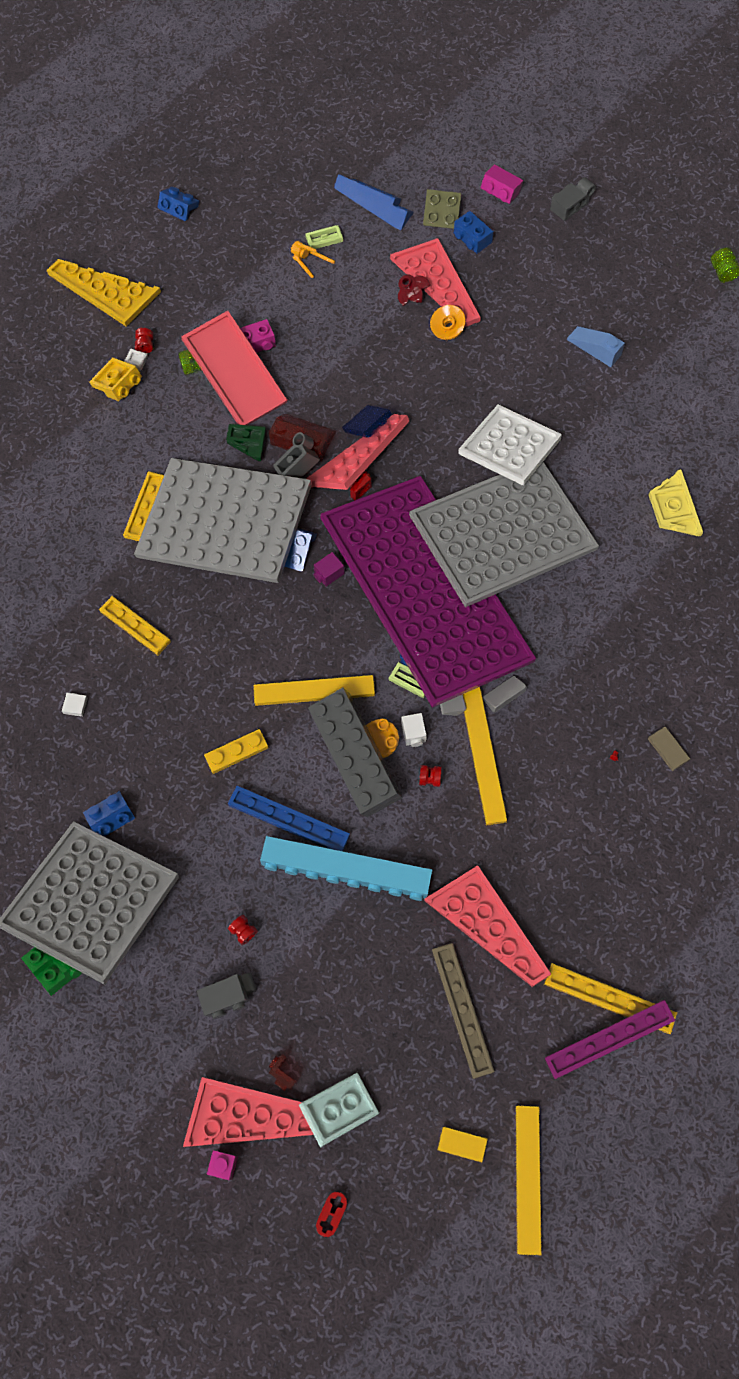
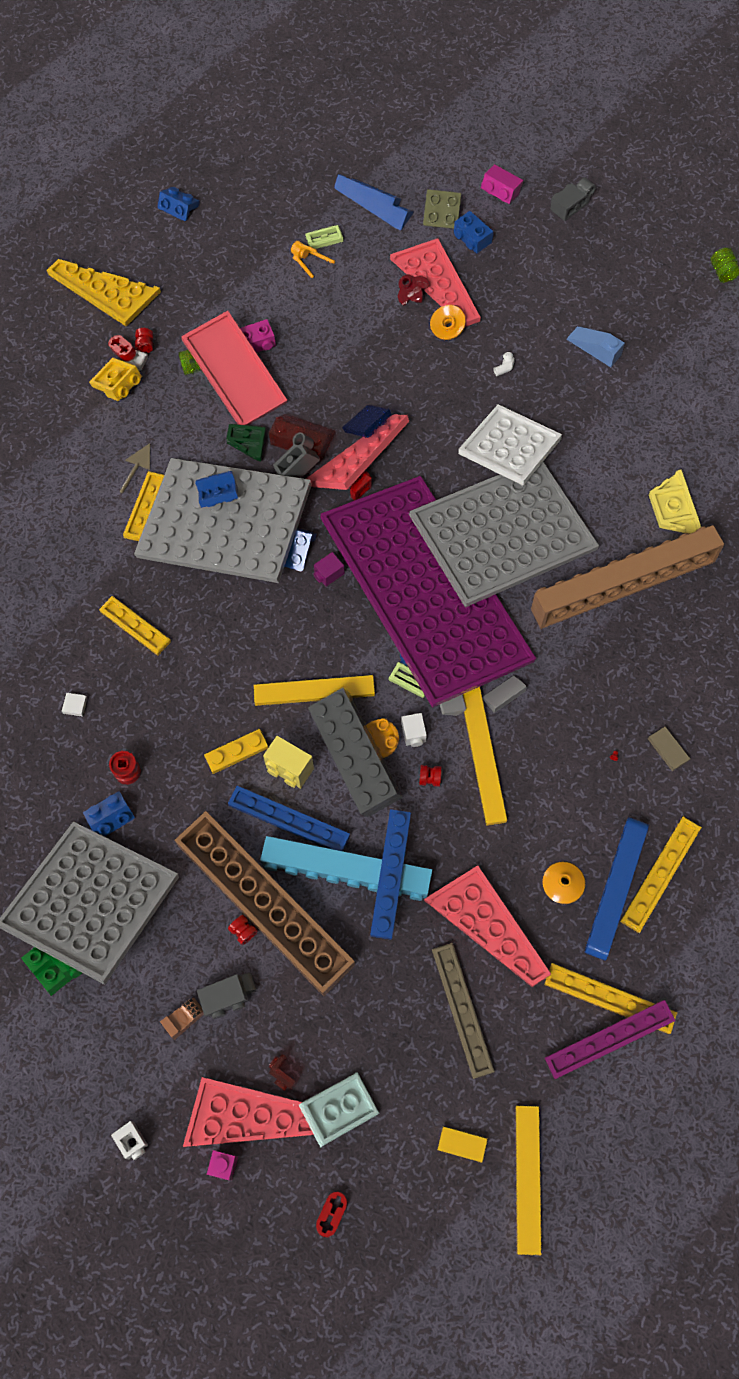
(122, 1139): none -> white brick
(123, 346): none -> red beam
(124, 772): none -> red wheel
(140, 458): none -> dark tan piece
(182, 1018): none -> nougat leg
(217, 489): none -> blue bracket
(265, 903): none -> medium nougat brick
(288, 762): none -> light yellow brick
(390, 874): none -> blue plate
(507, 364): none -> white arm
(556, 889): none -> light orange dish
(616, 889): none -> blue beam
(626, 576): none -> medium nougat brick
(660, 874): none -> yellow tile

